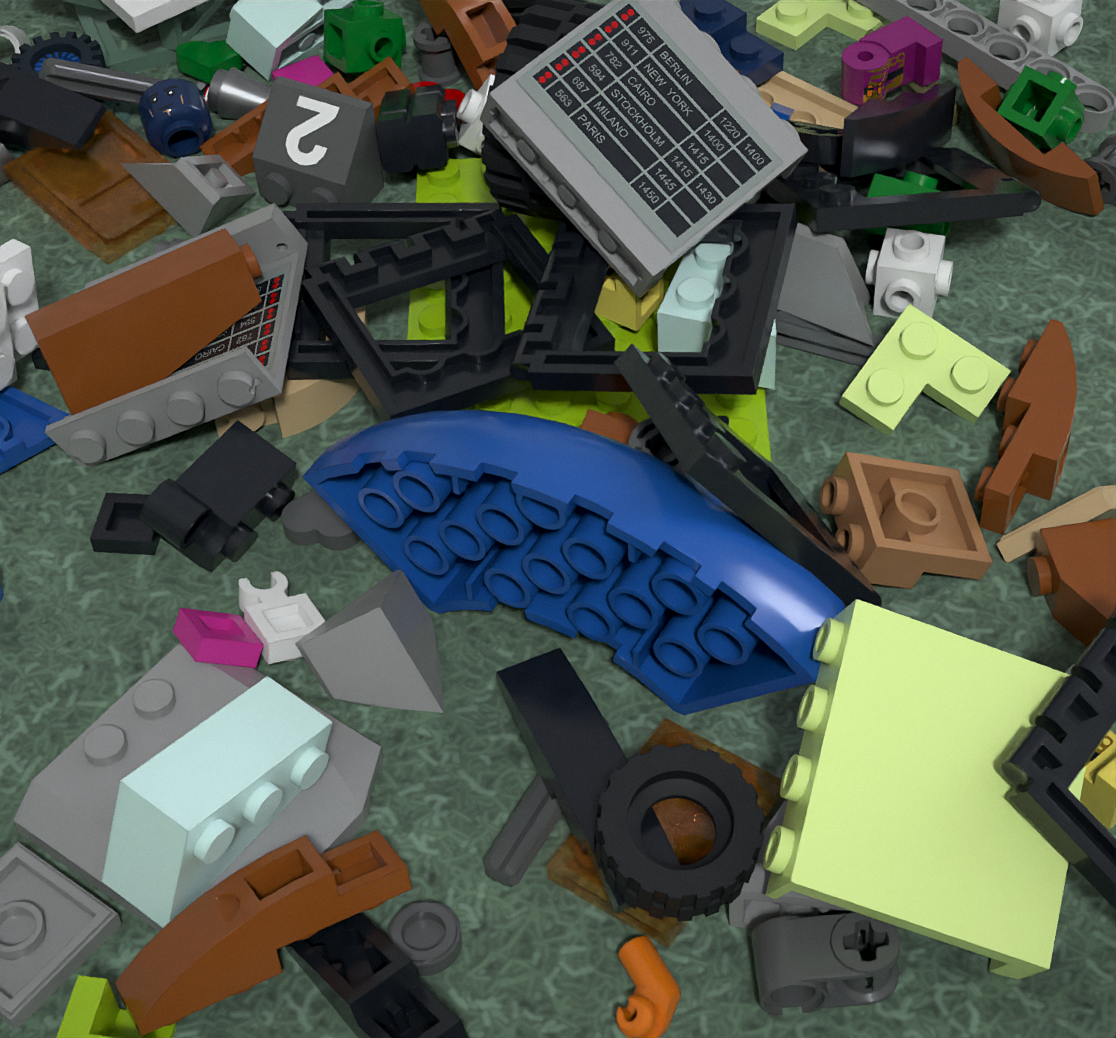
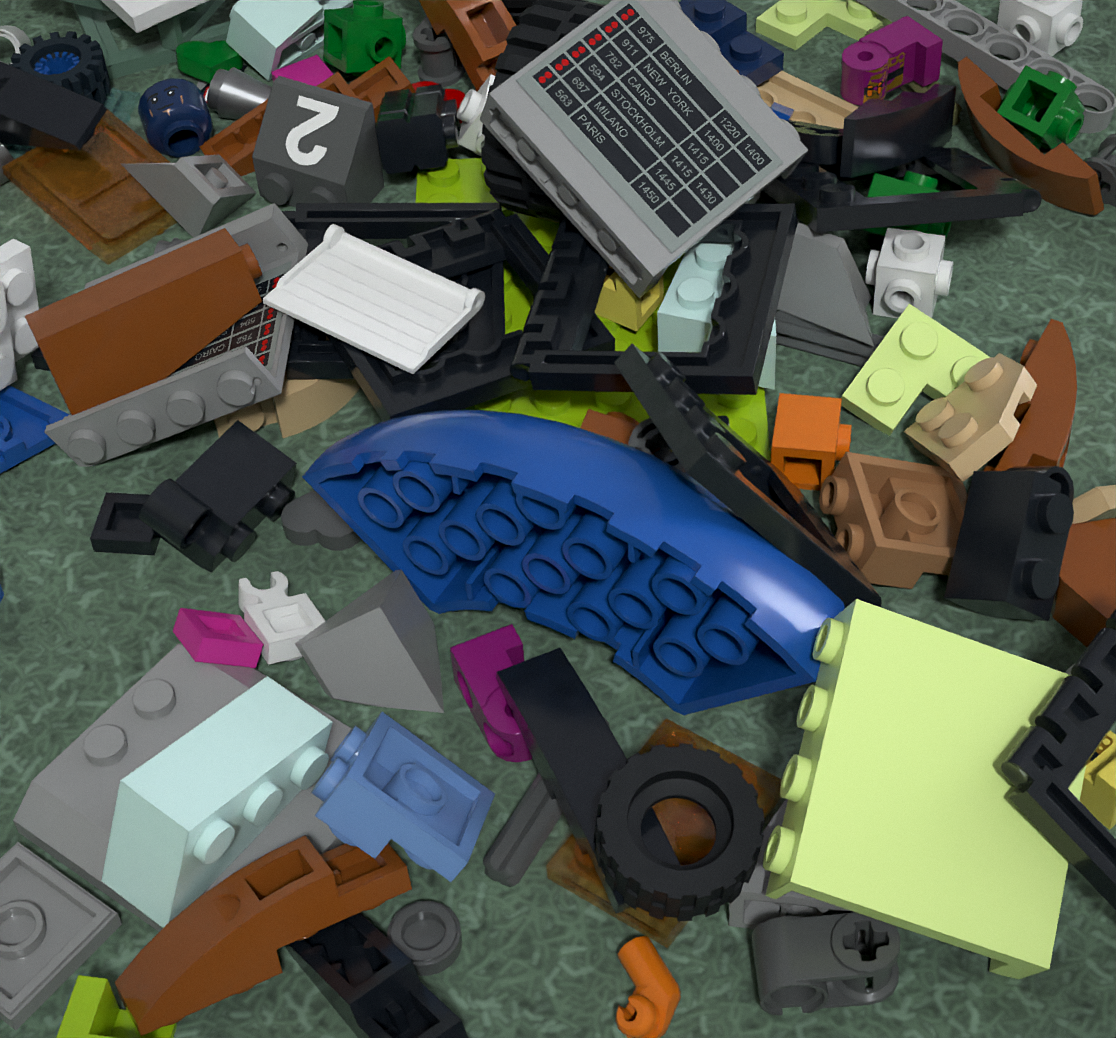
(96, 81): dark grey axle -> none
(374, 300): none -> white piece
(405, 791): none -> medium blue plate
(475, 676): none -> magenta leg
(808, 438): none -> orange brick
(974, 418): none -> tan plate
(1012, 542): none -> black hinge

